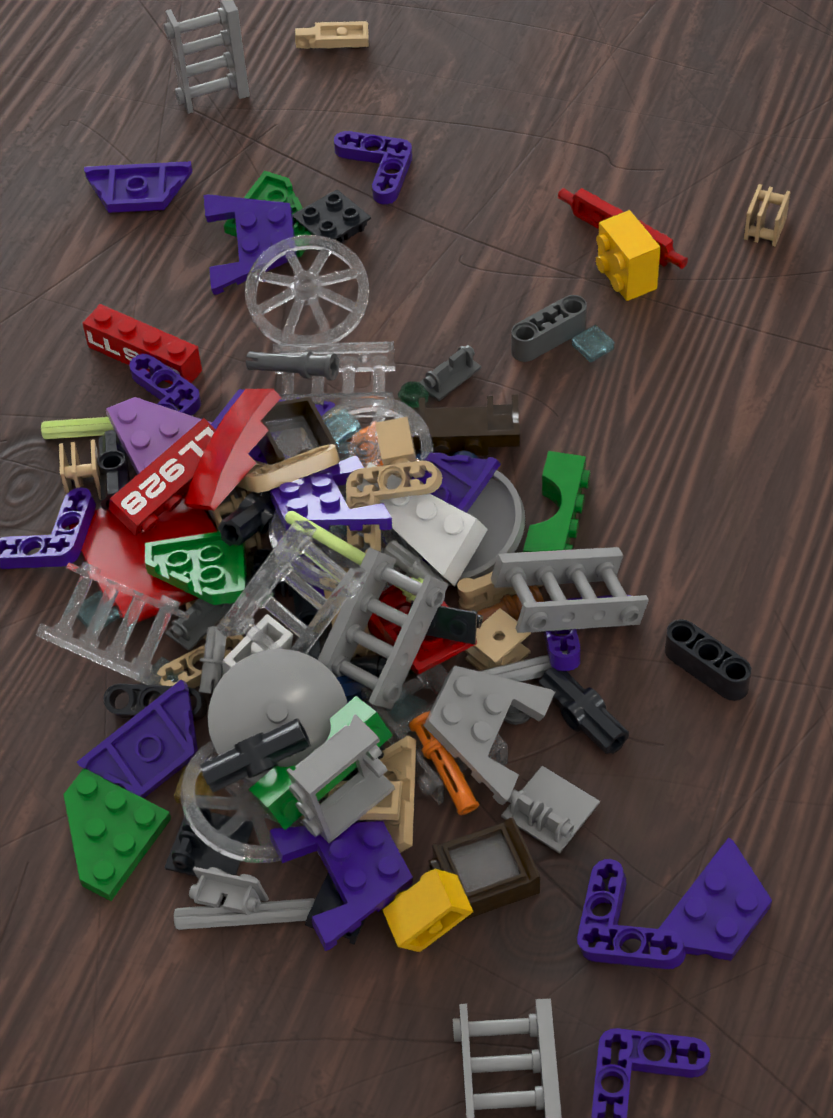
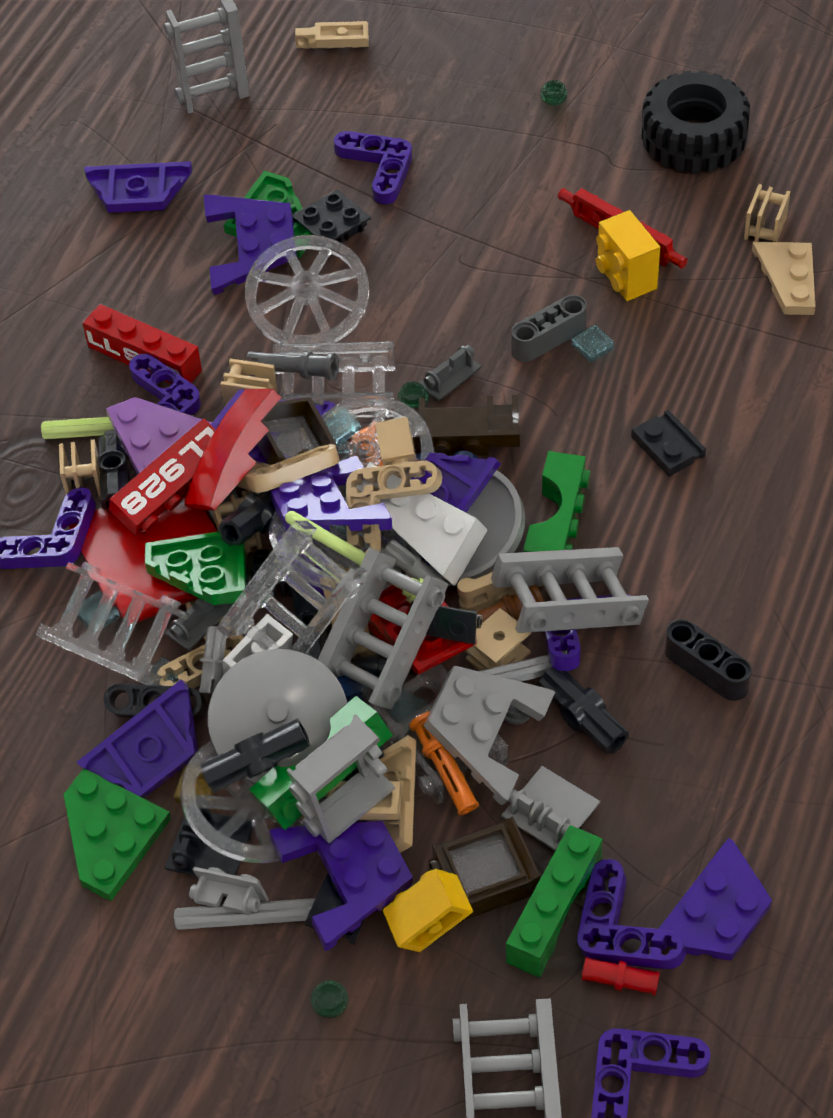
(239, 378): none -> tan piece
(329, 999): none -> clear green plate
(542, 918): none -> green arch
(553, 92): none -> clear green plate
(620, 976): none -> red pin
(668, 443): none -> black plate
(690, 144): none -> black tyre
(790, 273): none -> tan wing

